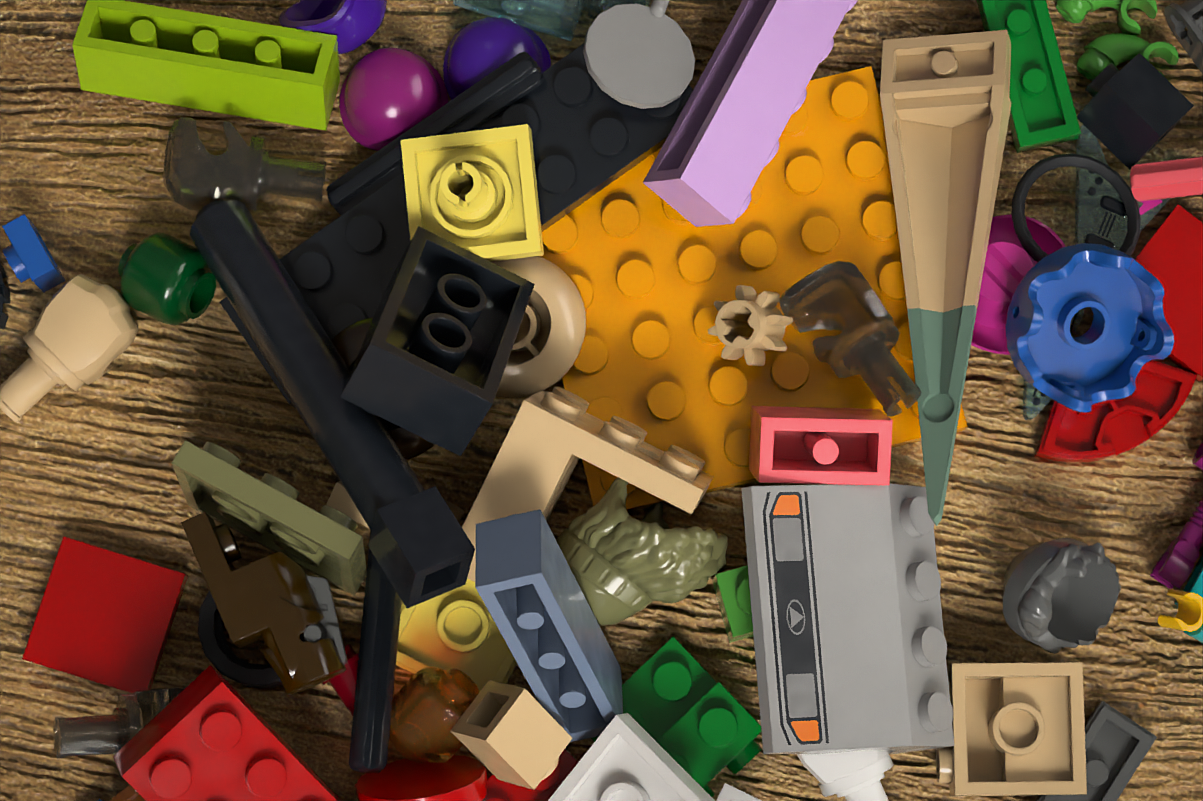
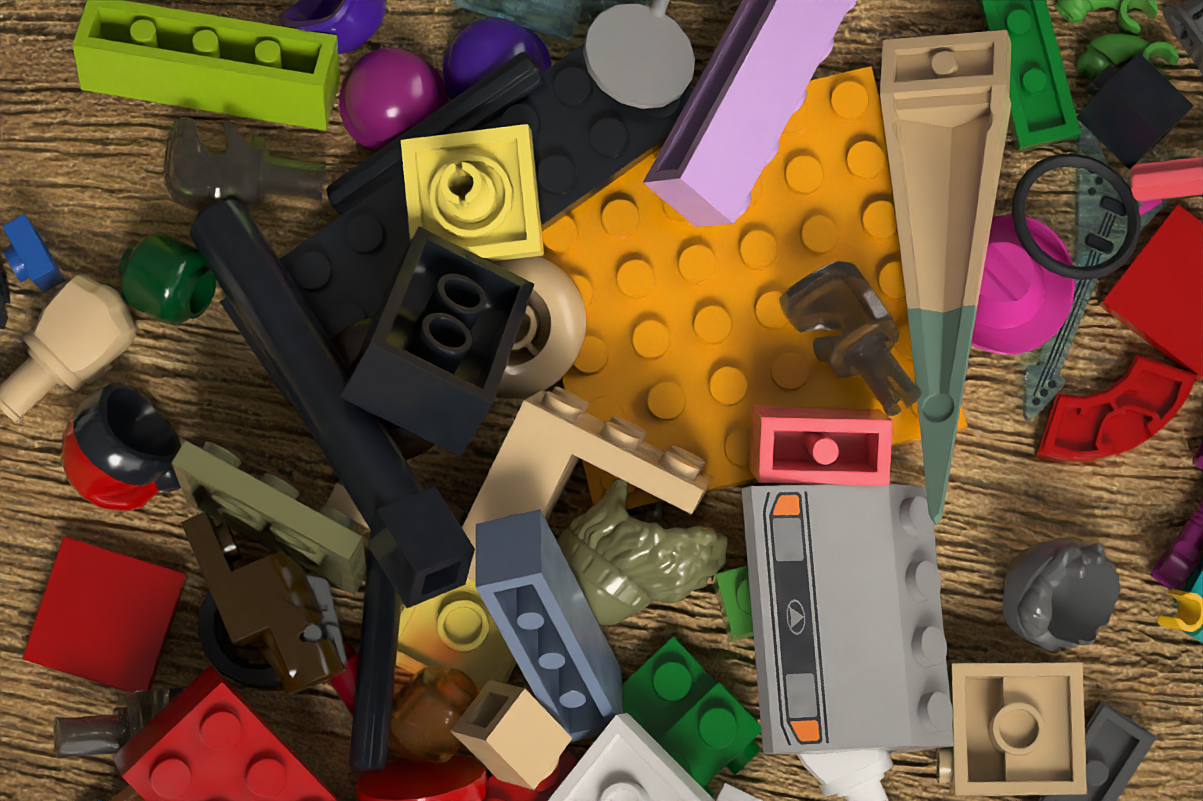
(119, 449): none -> black piece
(764, 318): tan gear -> none
(1124, 331): blue plate -> none

